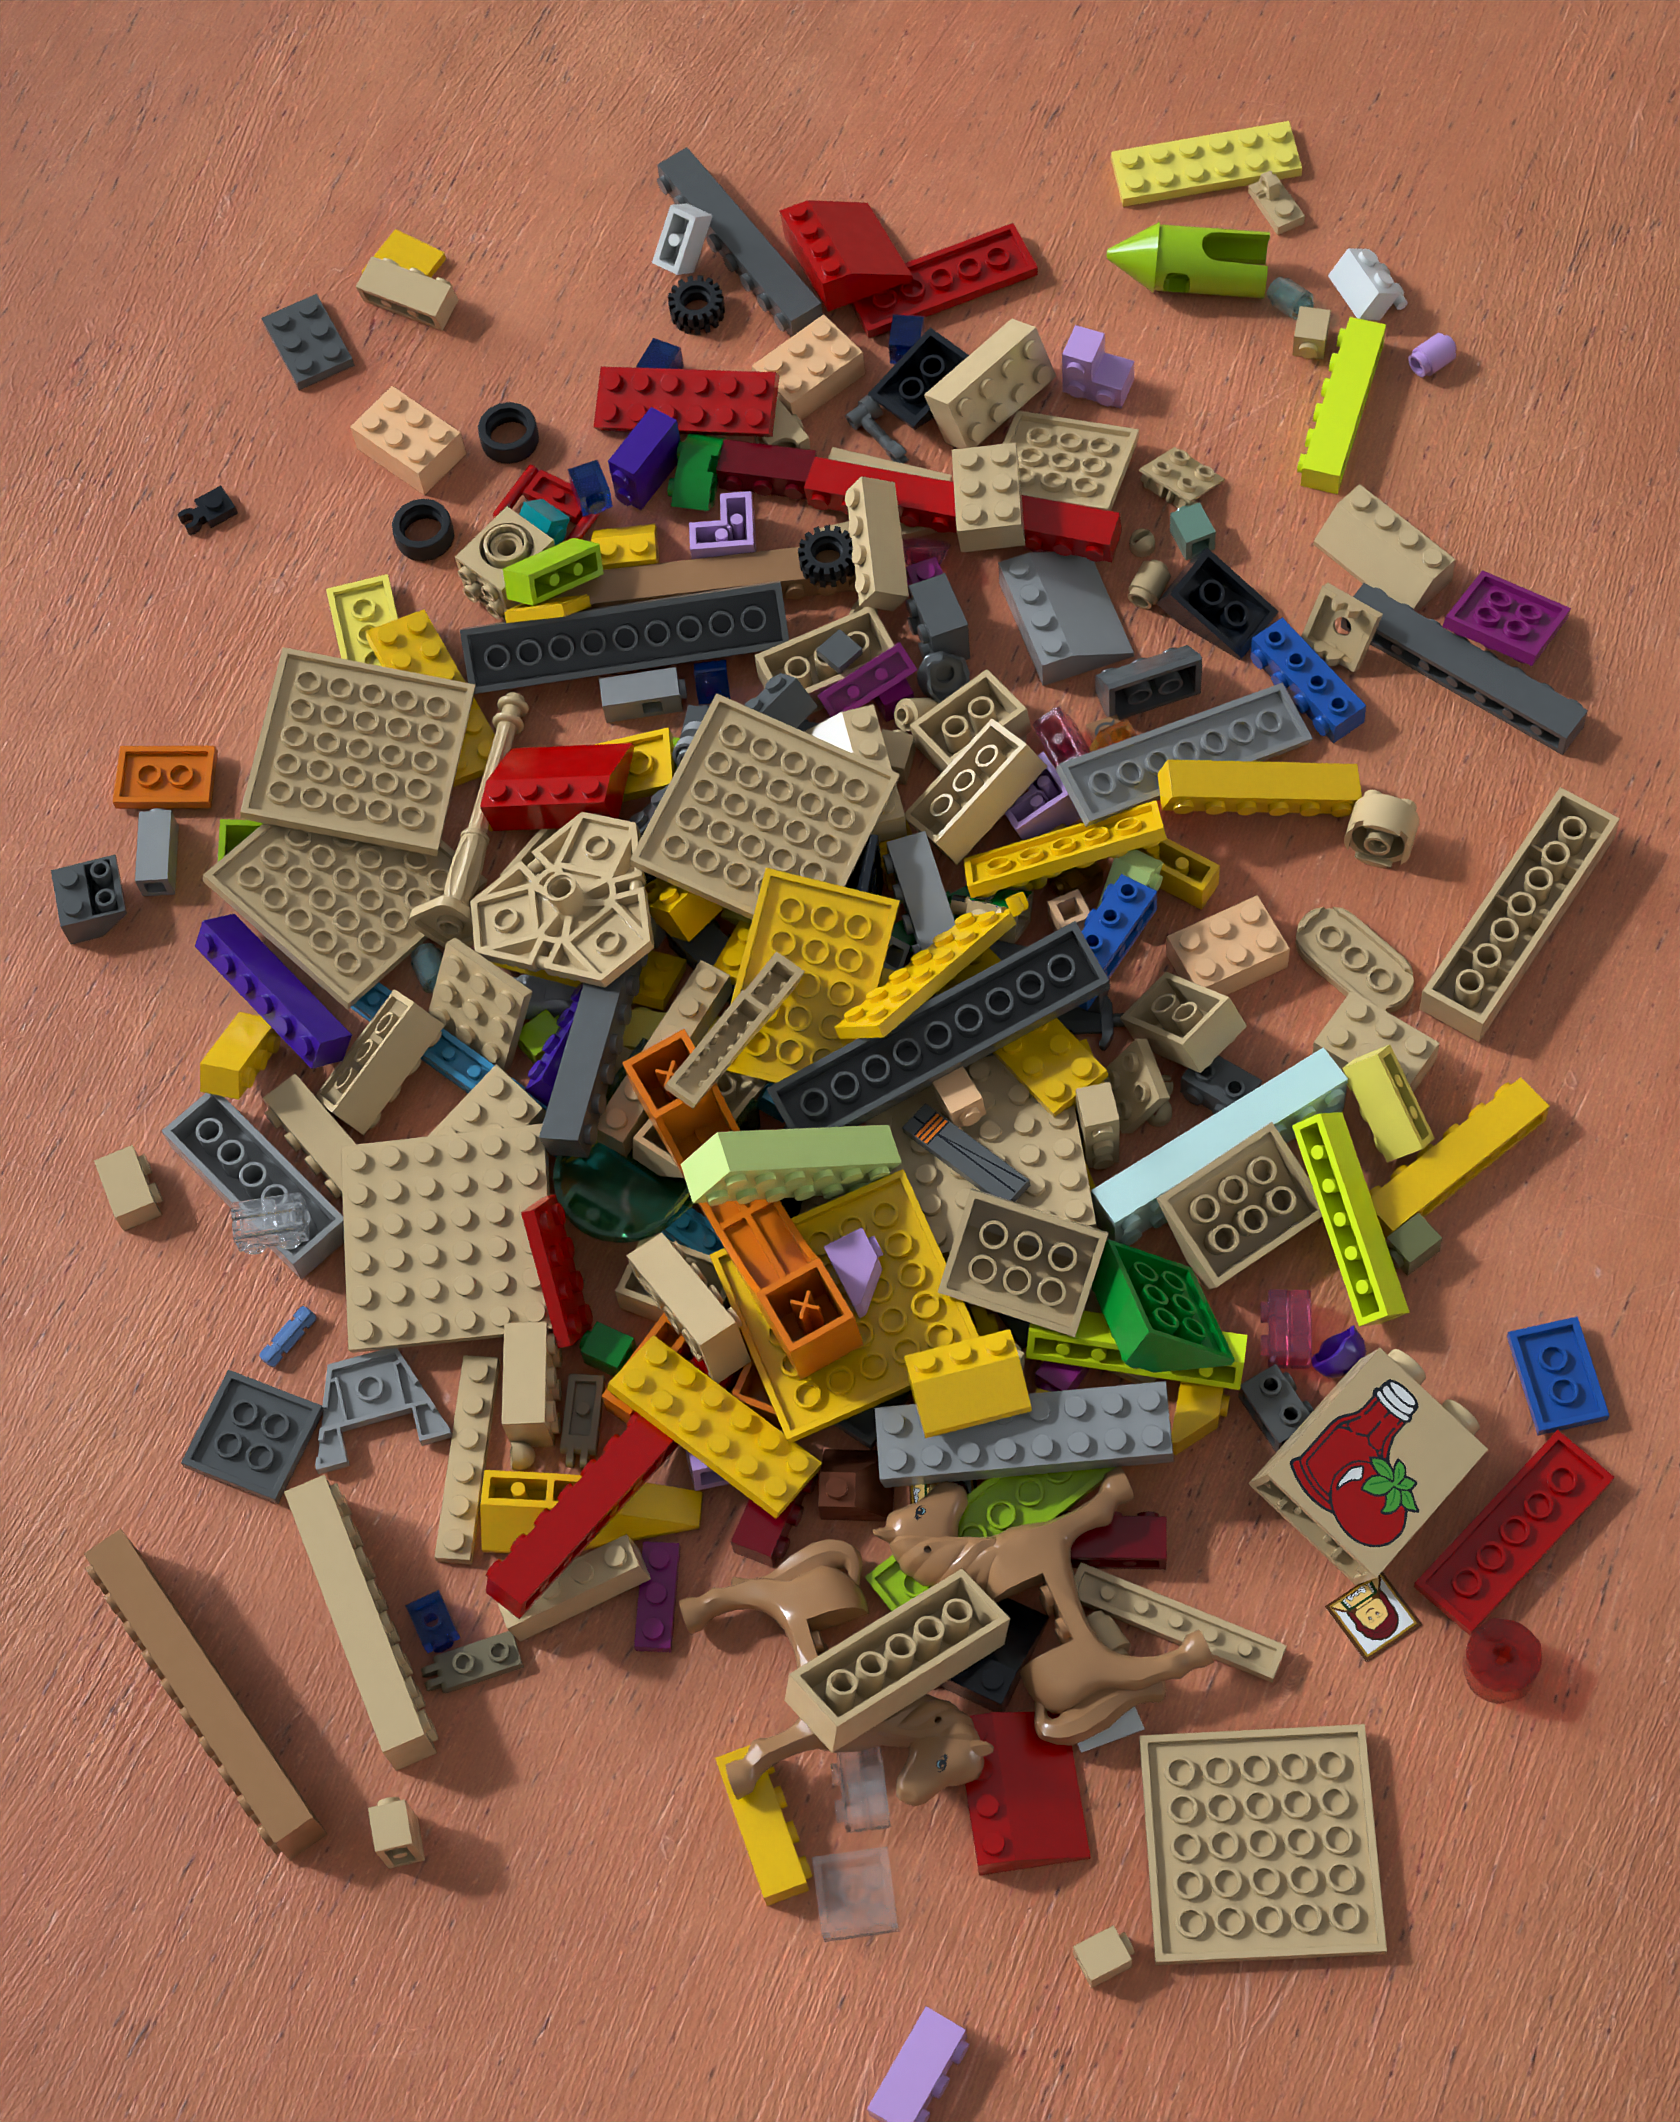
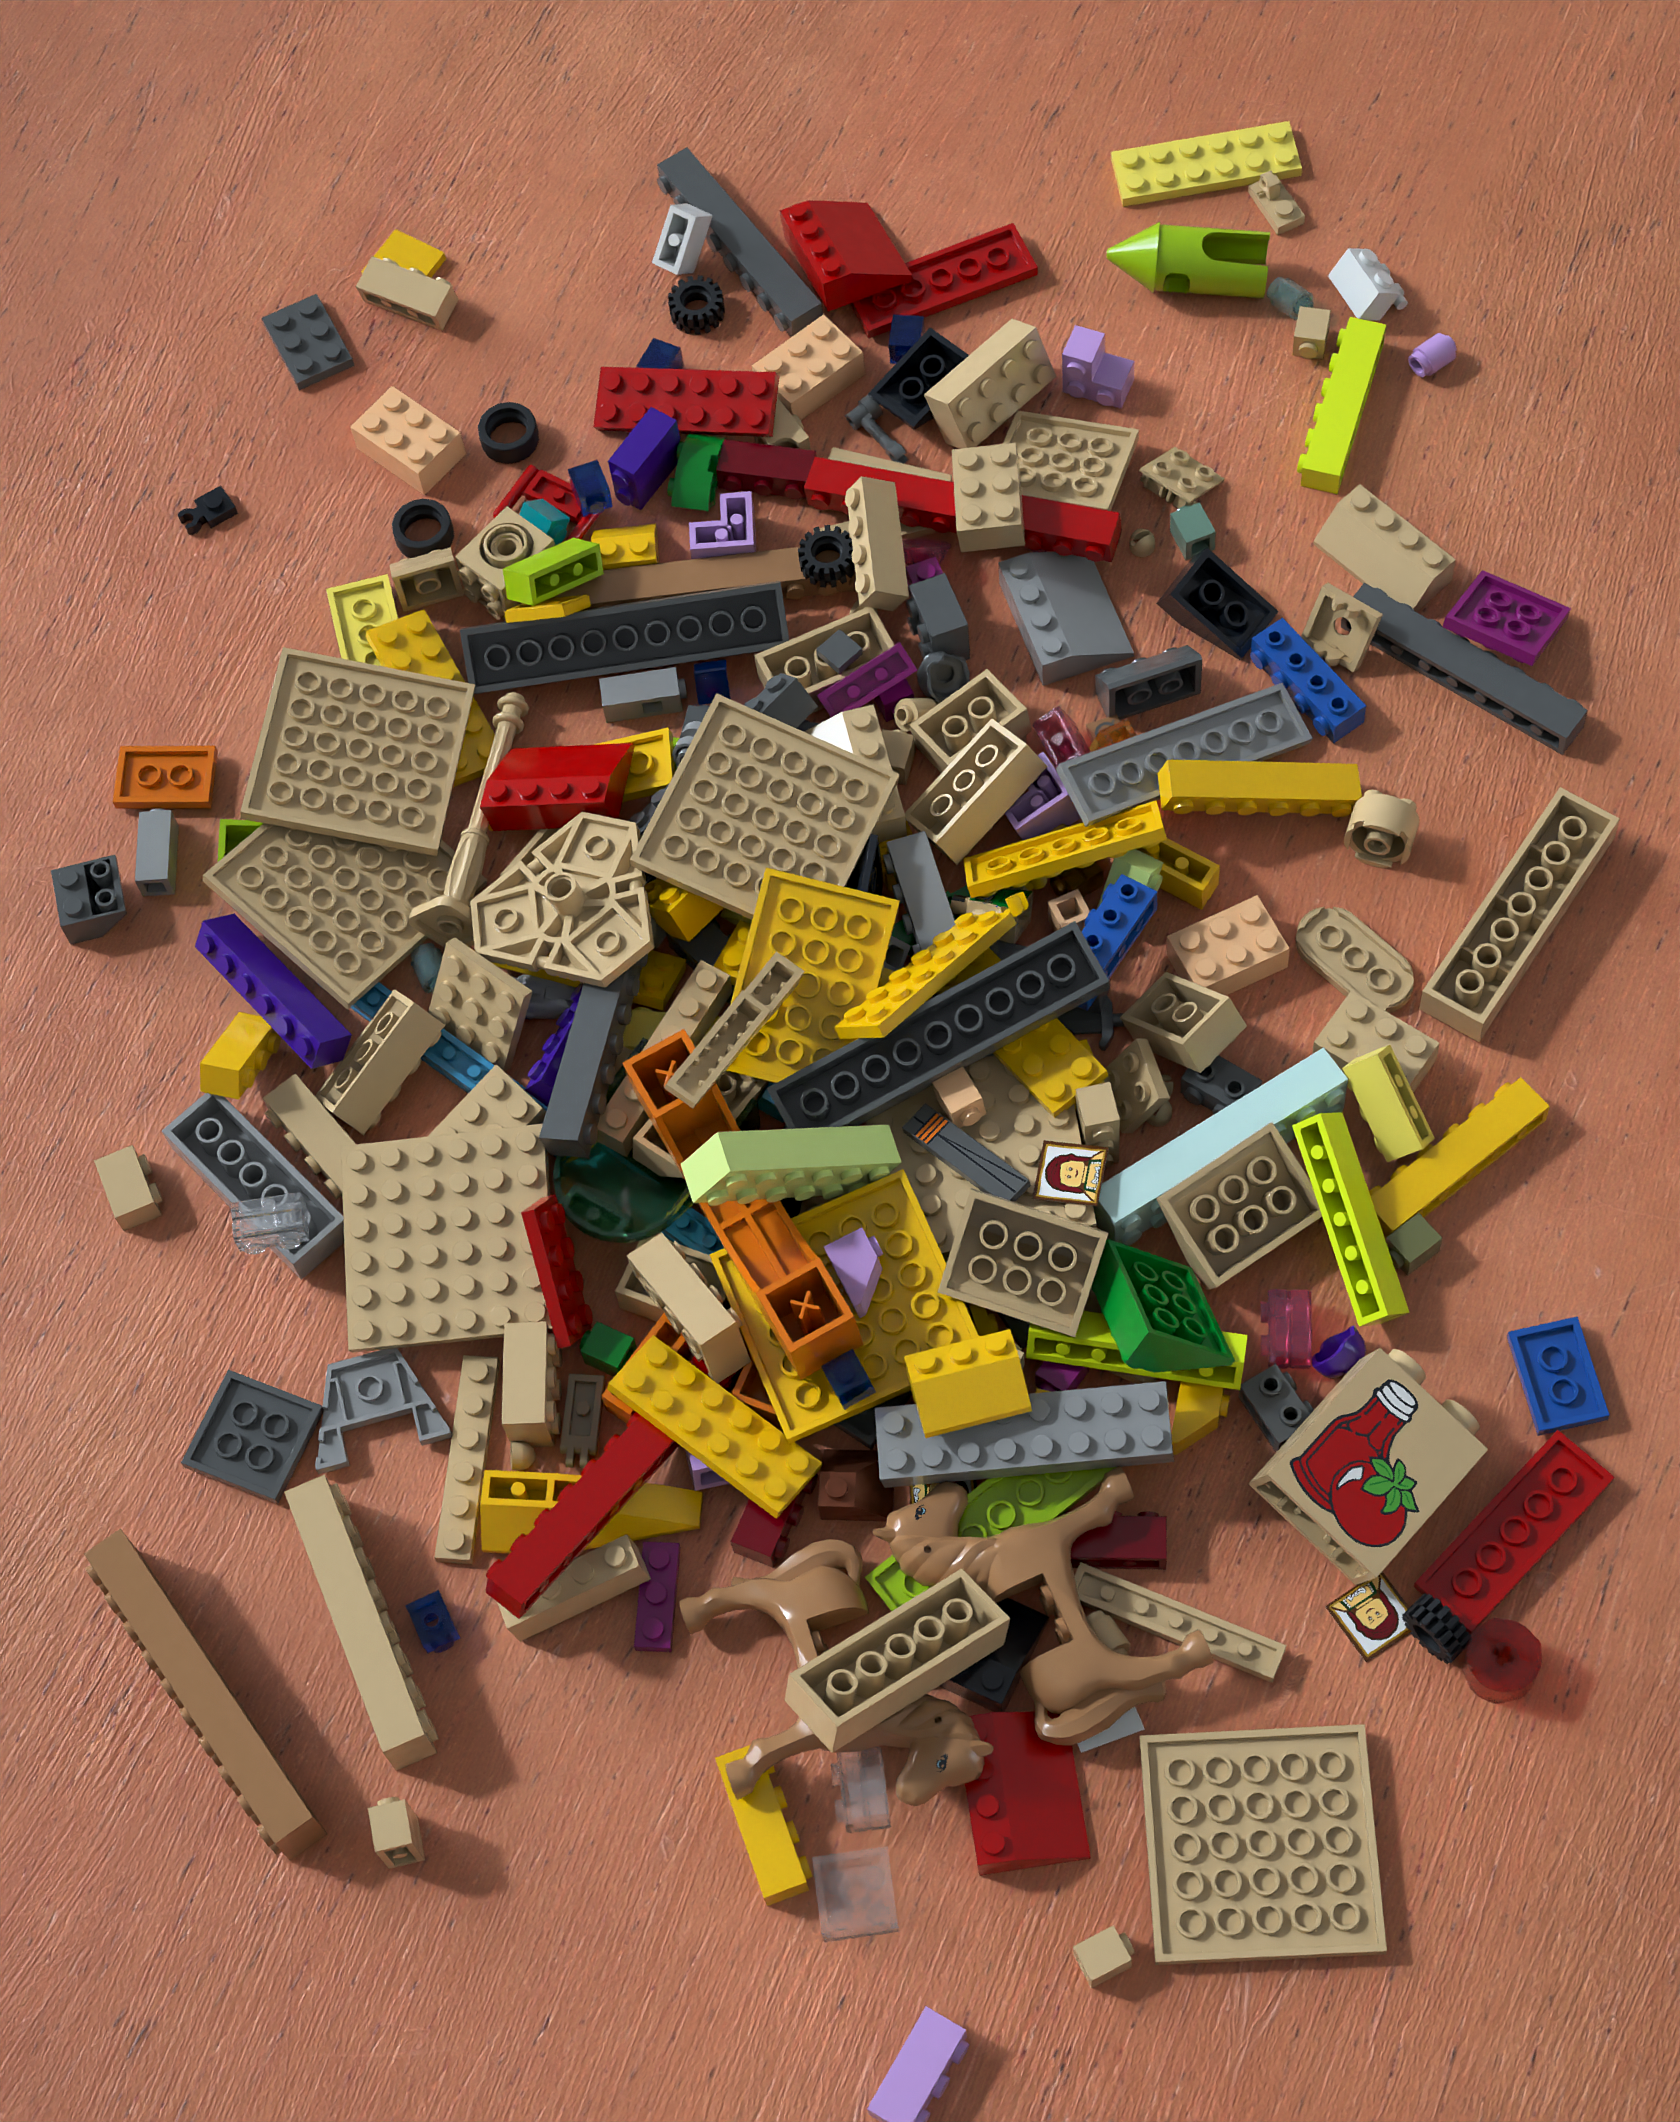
(287, 1336): medium blue axle -> none
(426, 579): none -> tan slope
(473, 1663): dark tan hinge -> none
(536, 1033): lime brick -> none
(848, 1379): none -> clear blue brick
(1070, 1173): none -> sticker
(1148, 584): tan brick -> none
(1436, 1628): none -> black tyre

